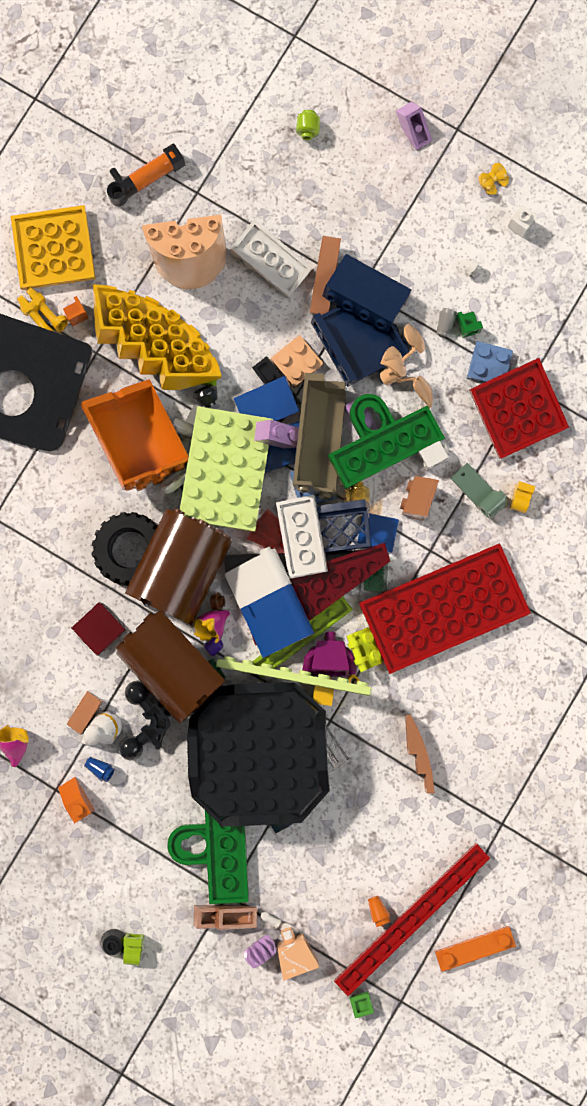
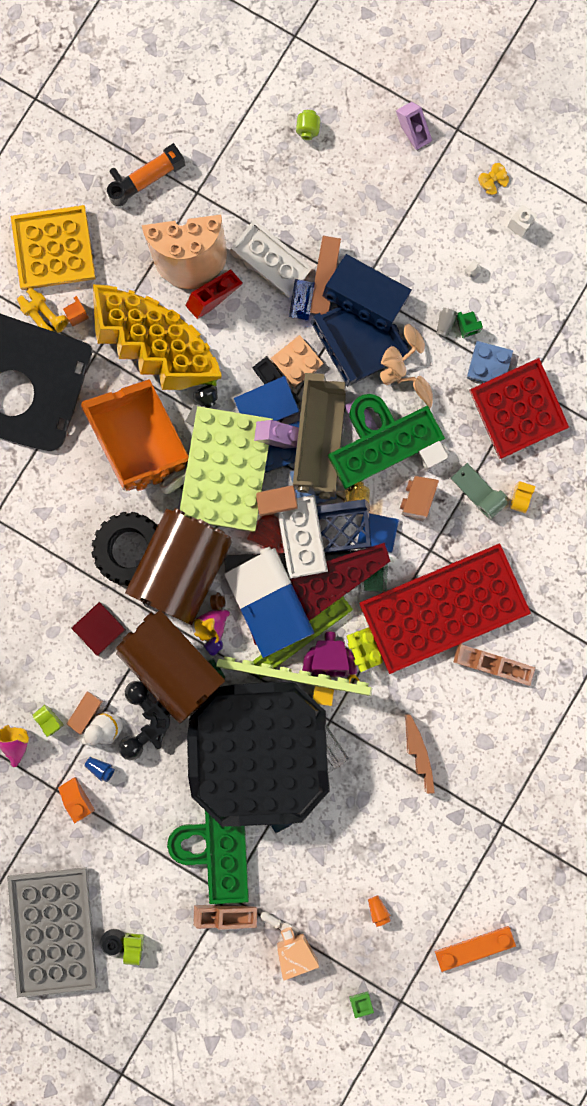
(47, 720): none -> lime leg
(52, 932): none -> light grey plate
(183, 428): light grey cone -> none
(212, 294): none -> red slope
(260, 951): lavender gear -> none
(277, 500): none -> nougat slope
(301, 299): none -> clear blue plate
(411, 919): red plate -> none
(494, 664): none -> nougat slope

